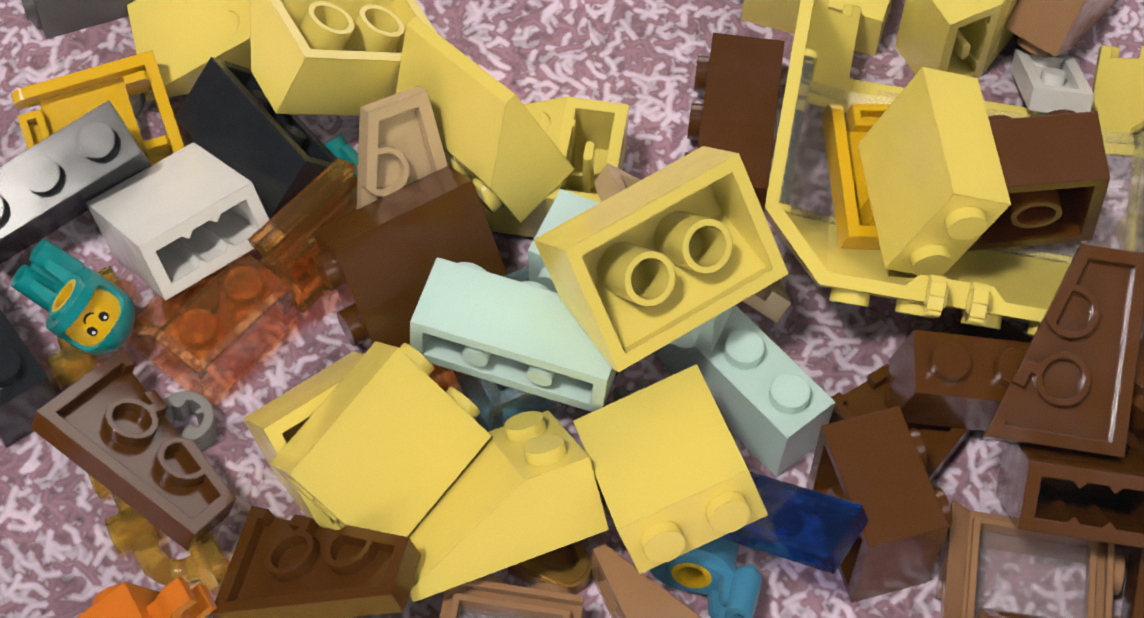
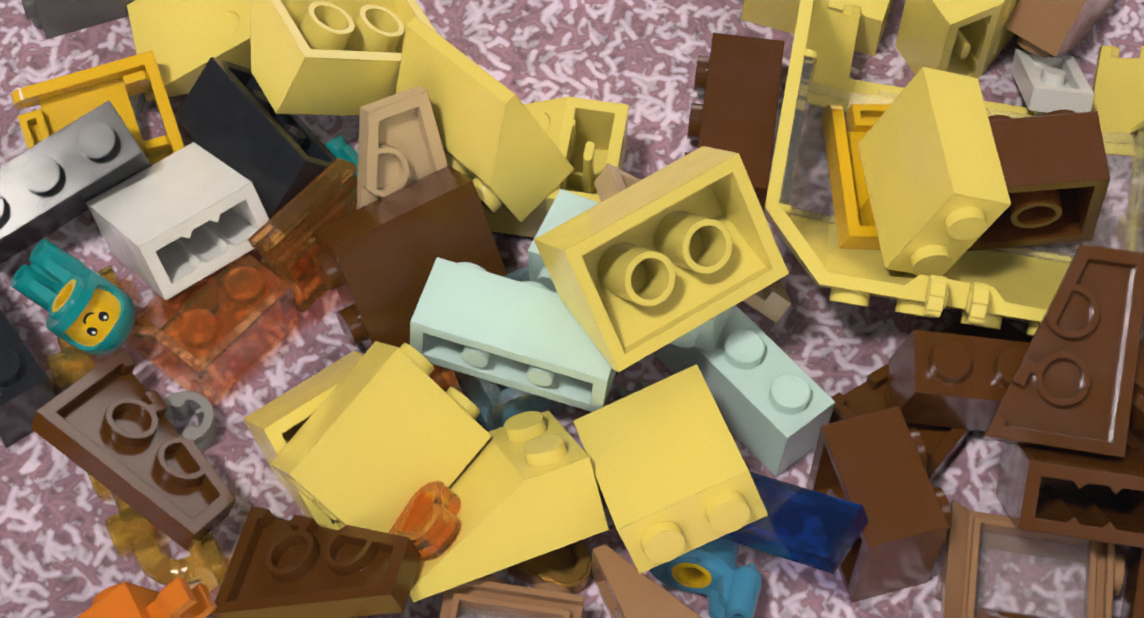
(430, 520): none -> clear orange tile

